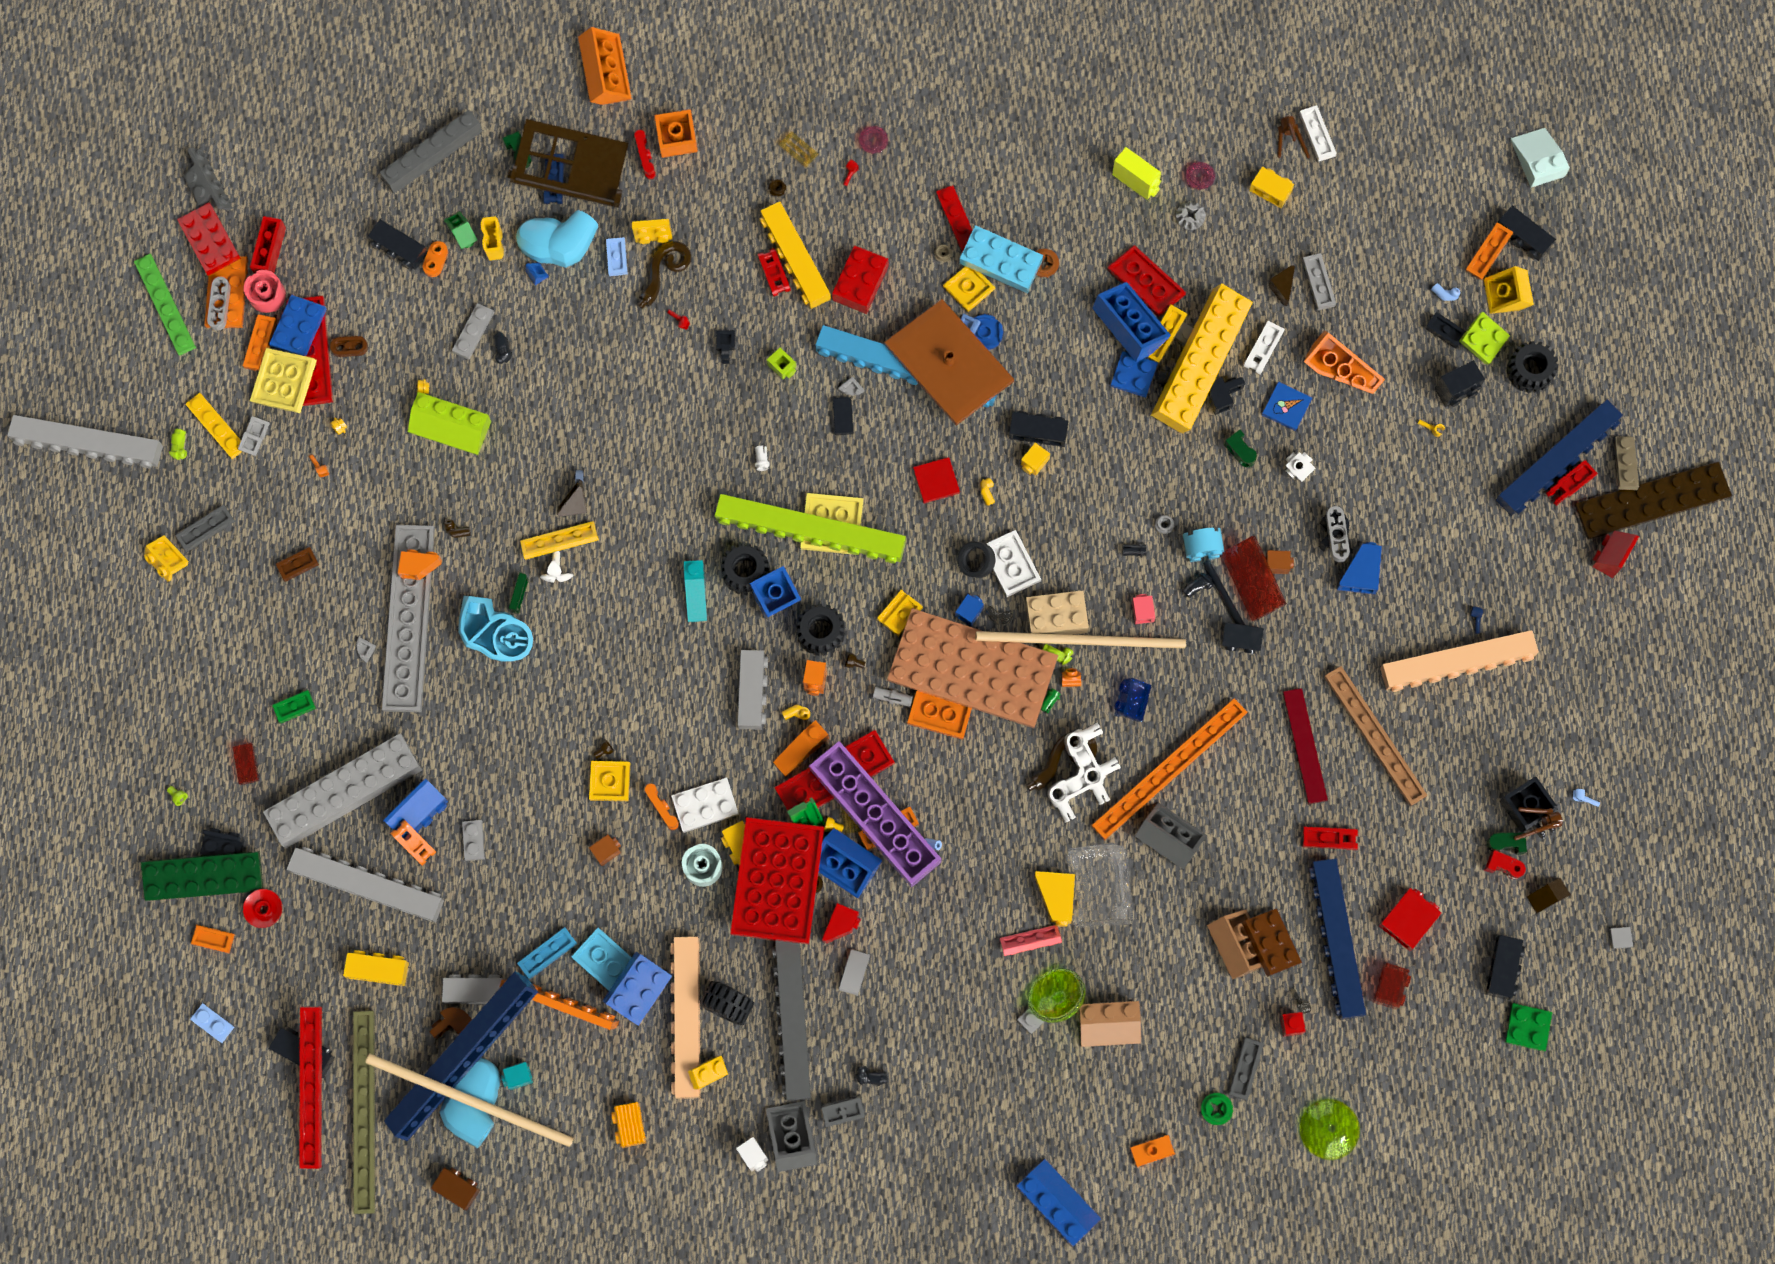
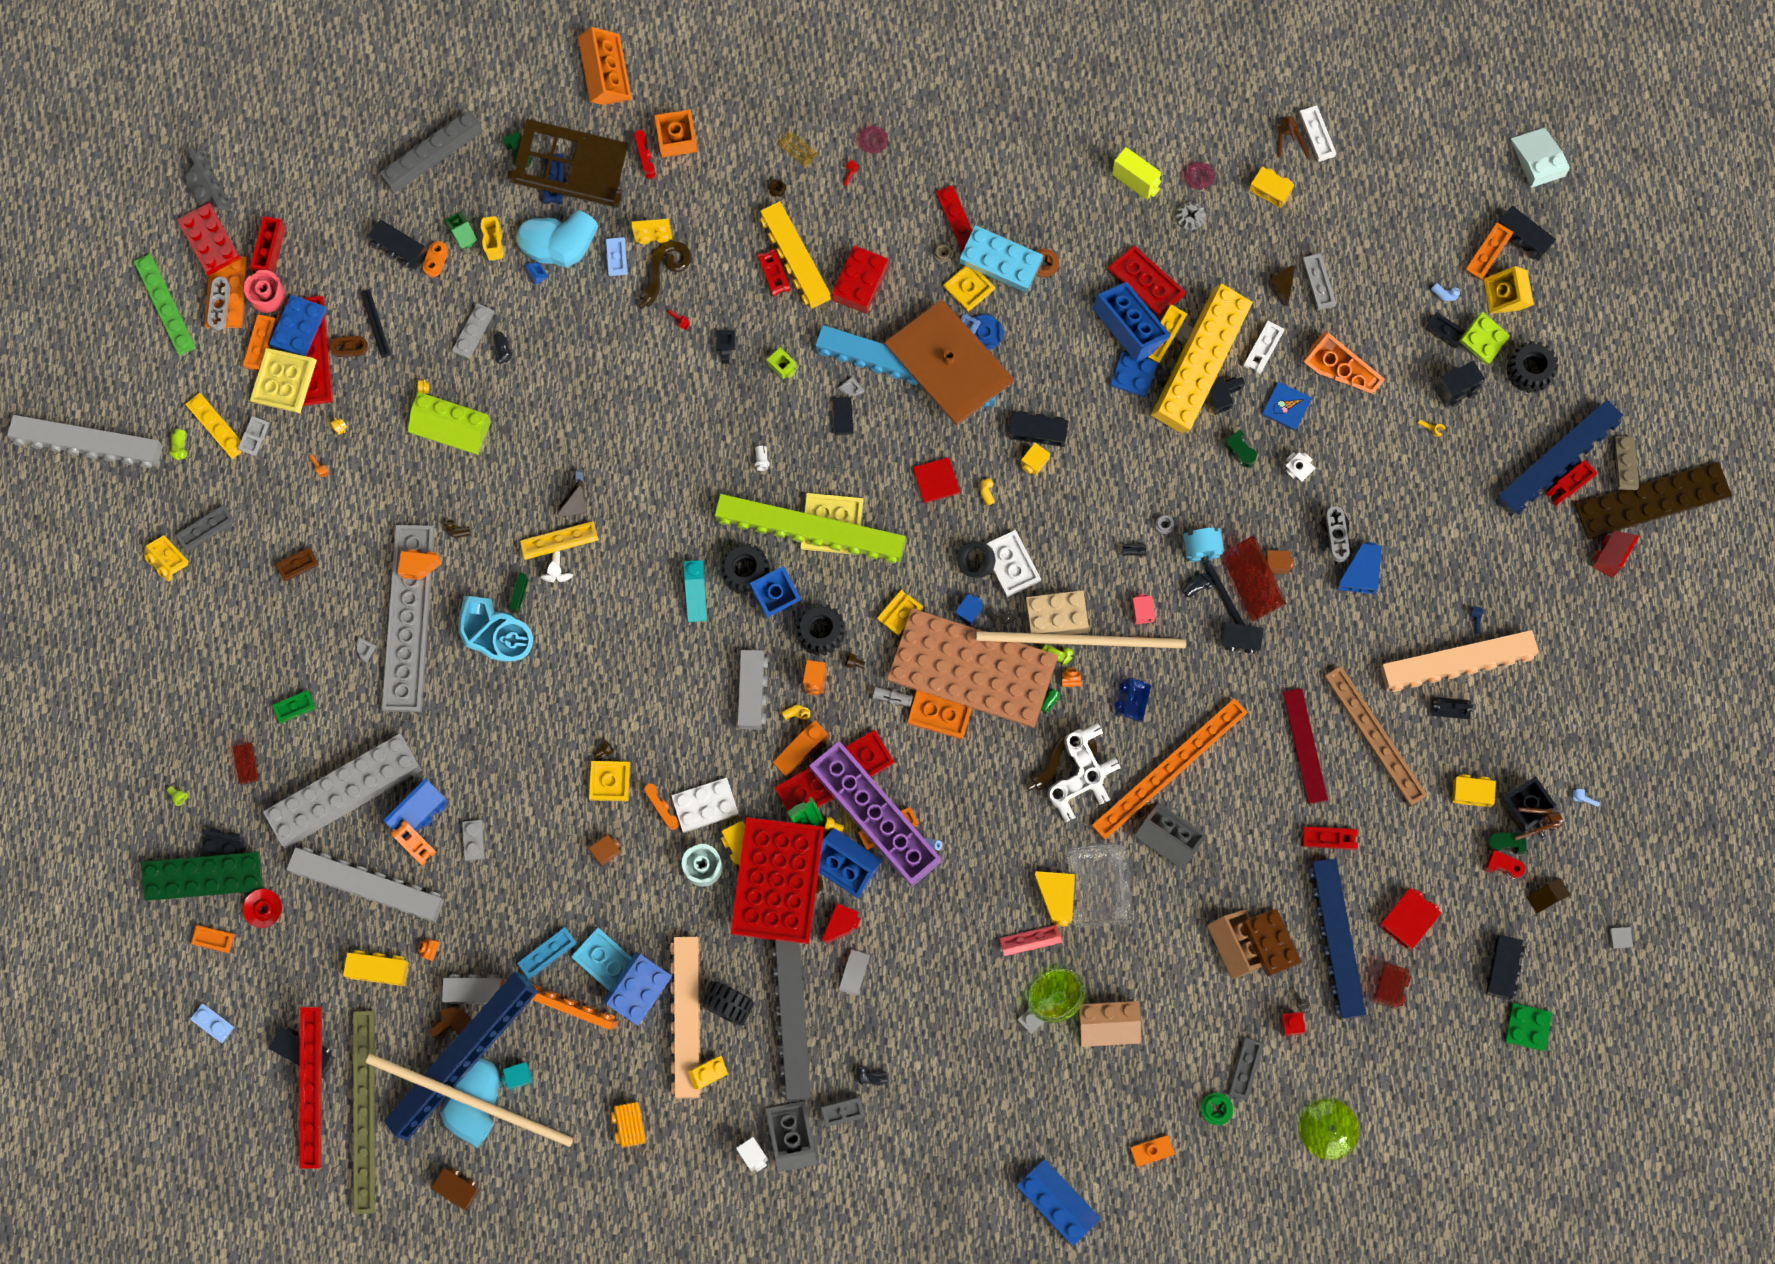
(375, 323): none -> black axle
(428, 948): none -> orange plate
(1451, 708): none -> black hinge
(1473, 791): none -> yellow brick

